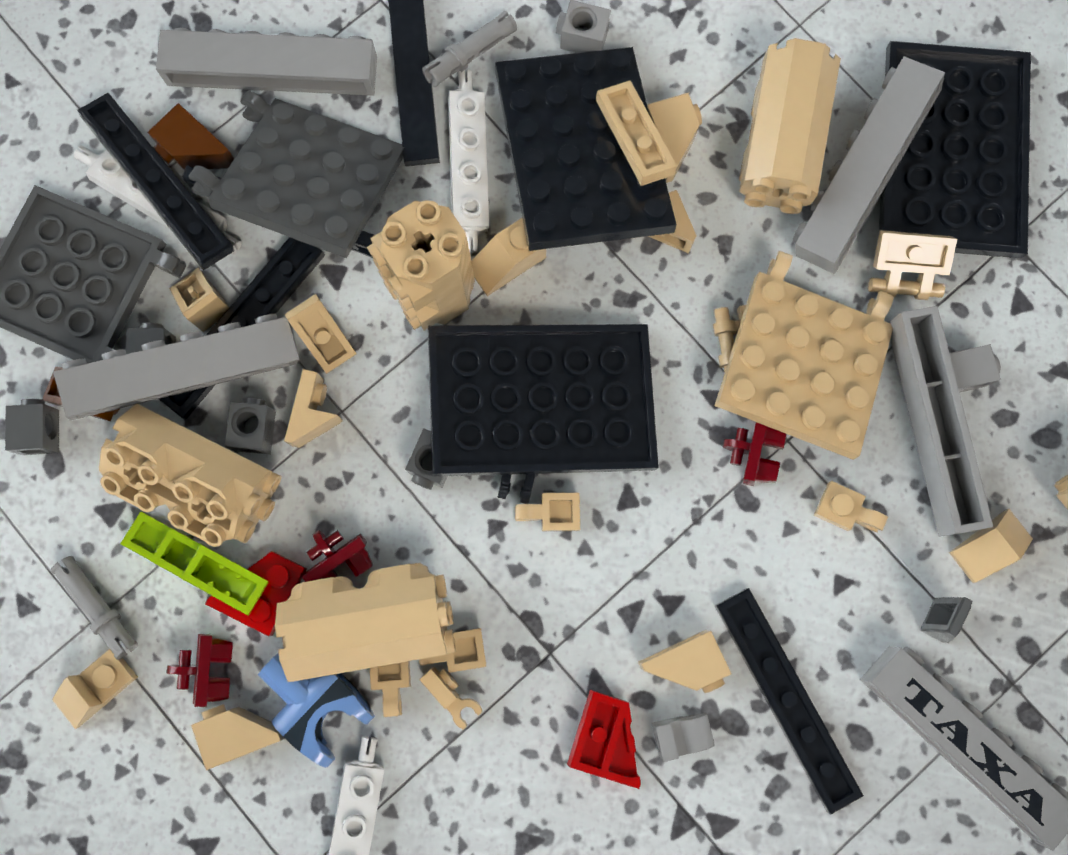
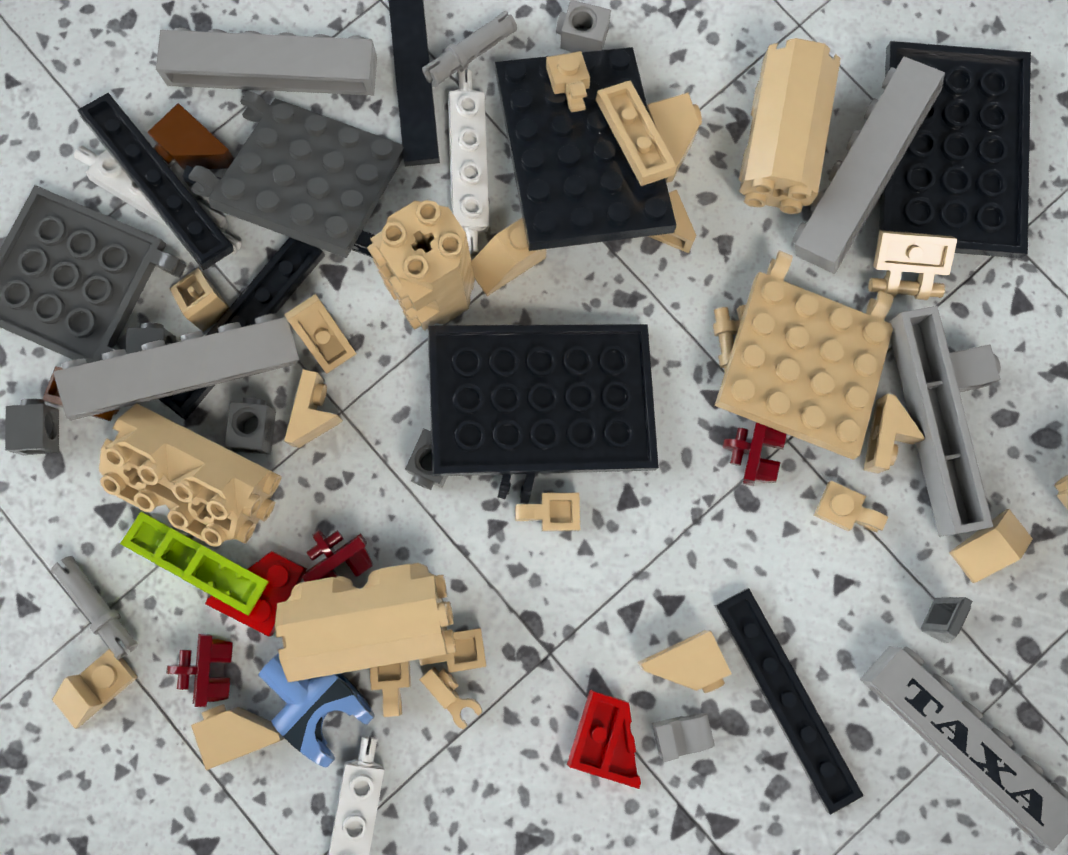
(569, 76): none -> tan plate
(889, 425): none -> tan slope

